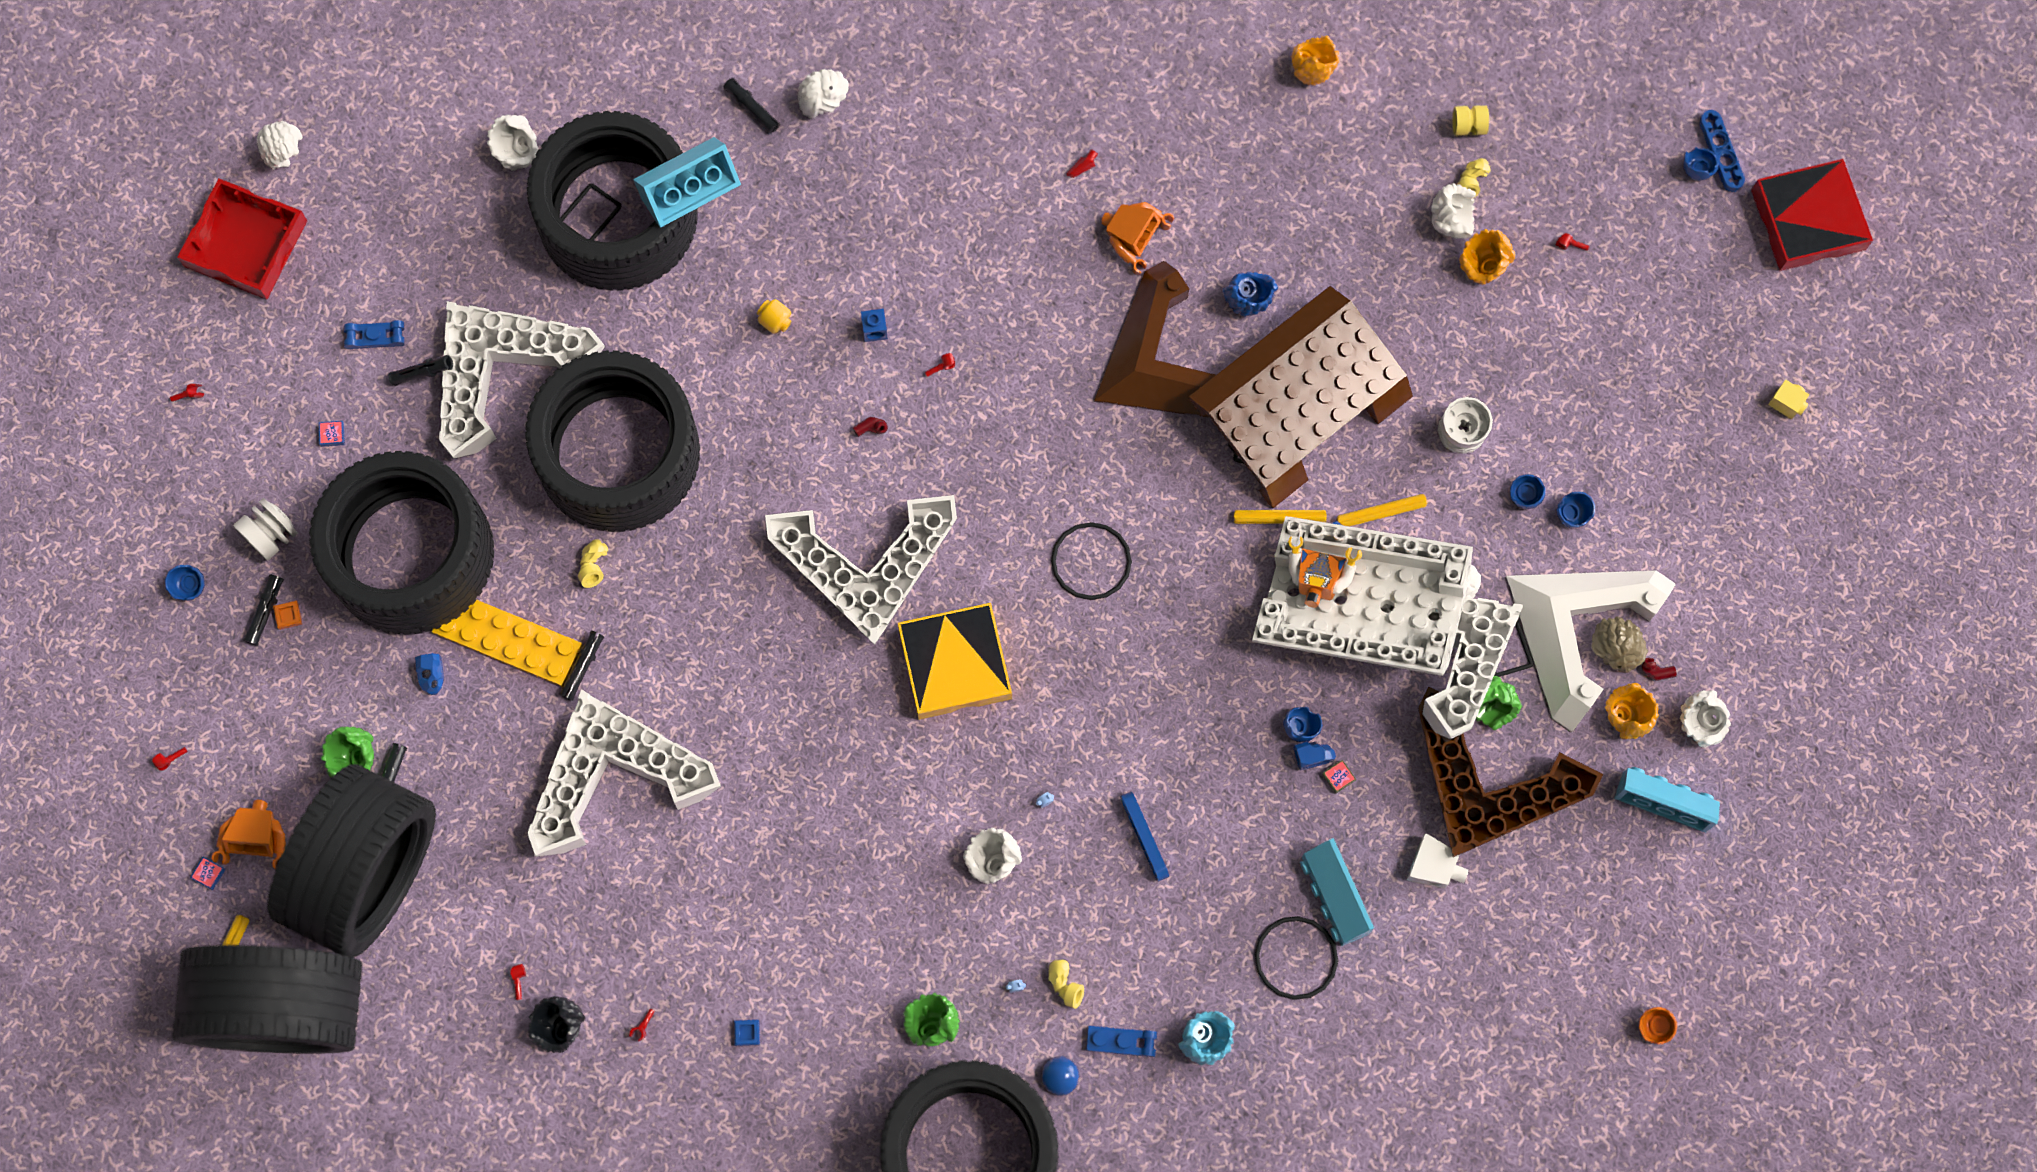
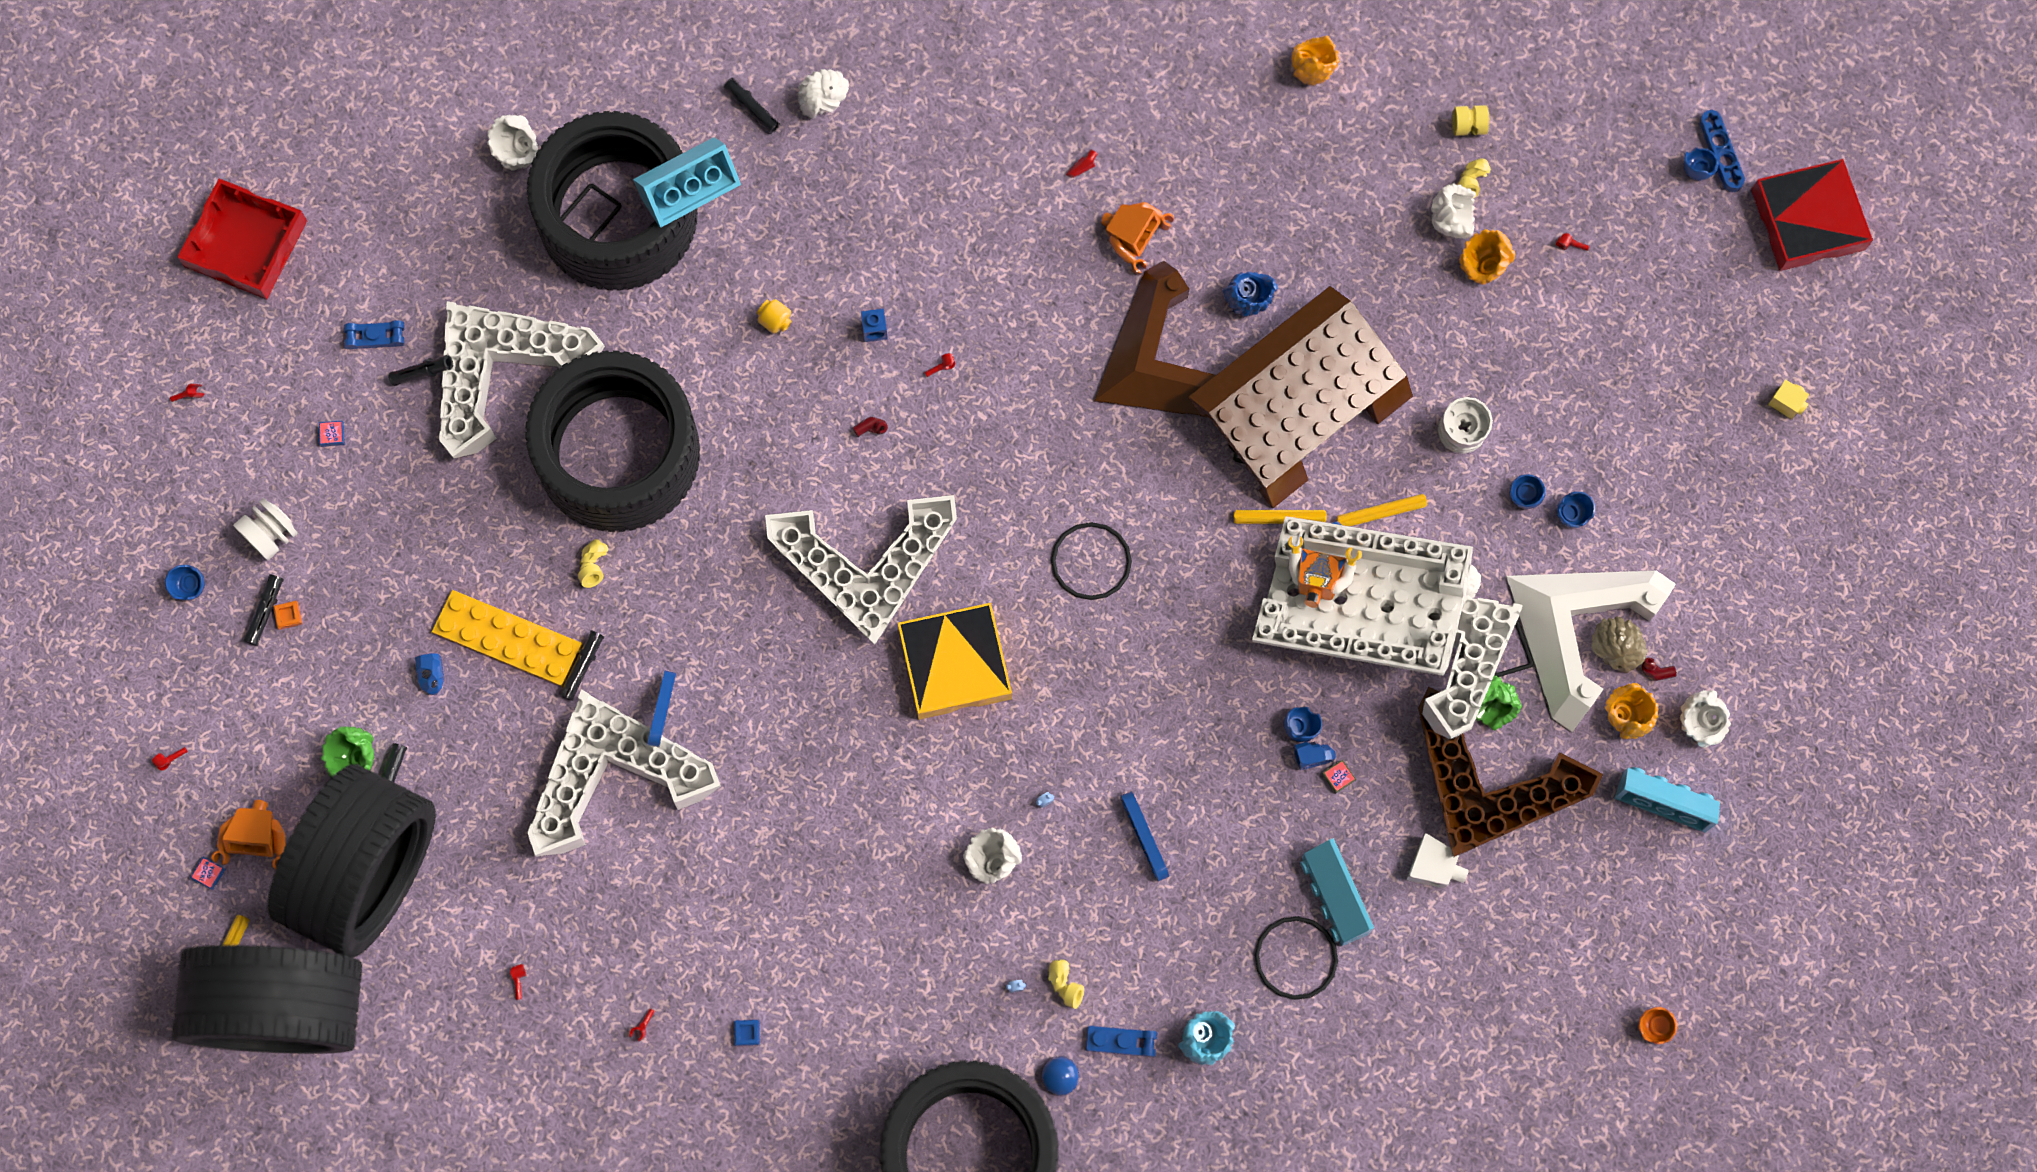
(278, 143): white hair -> none
(365, 490): black tyre -> none
(555, 1024): black hair -> none
(661, 709): none -> blue beam
(931, 1020): bright green hair -> none

